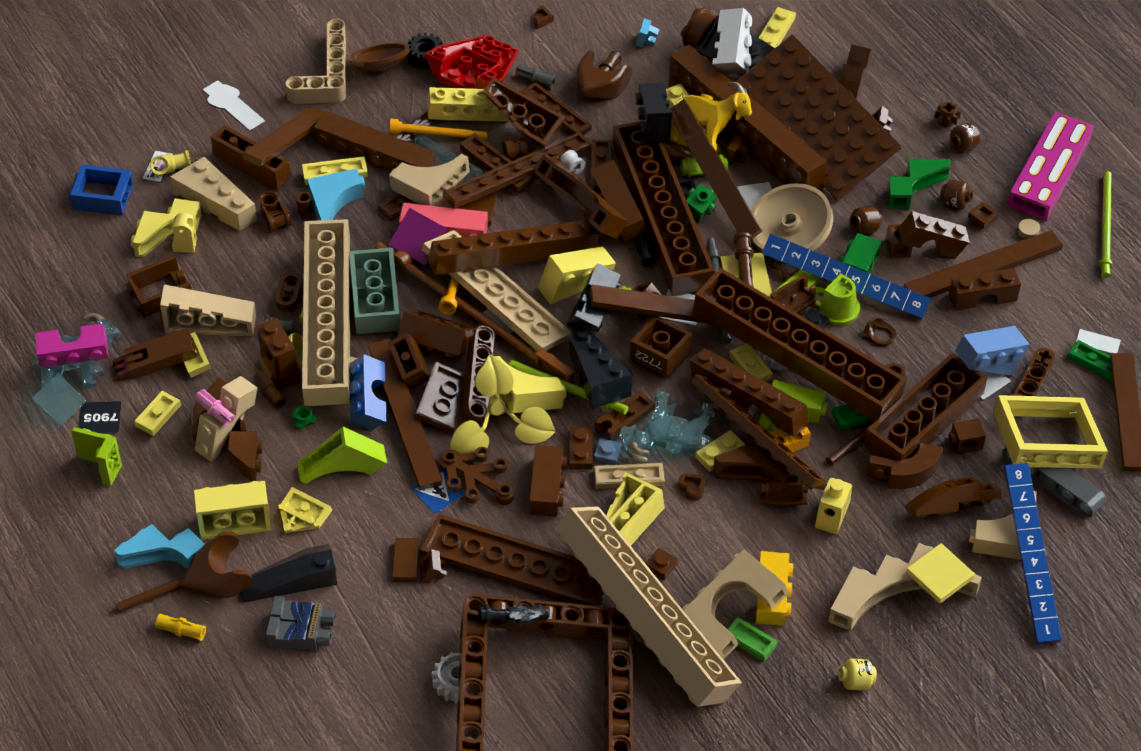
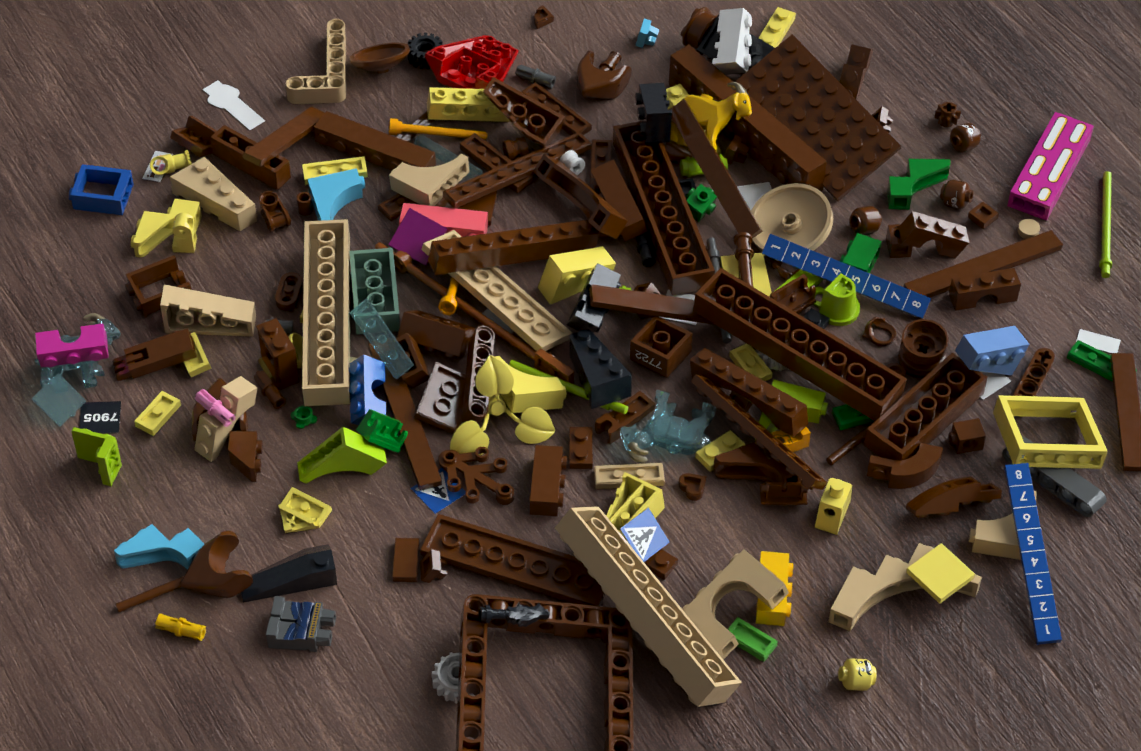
(194, 136): none -> reddish brown bracket
(232, 508): light yellow brick -> none
(381, 338): none -> clear light blue tile
(382, 430): none -> green hinge
(608, 452): sand blue plate -> none
(645, 535): none -> sticker
(922, 347): none -> reddish brown wheel

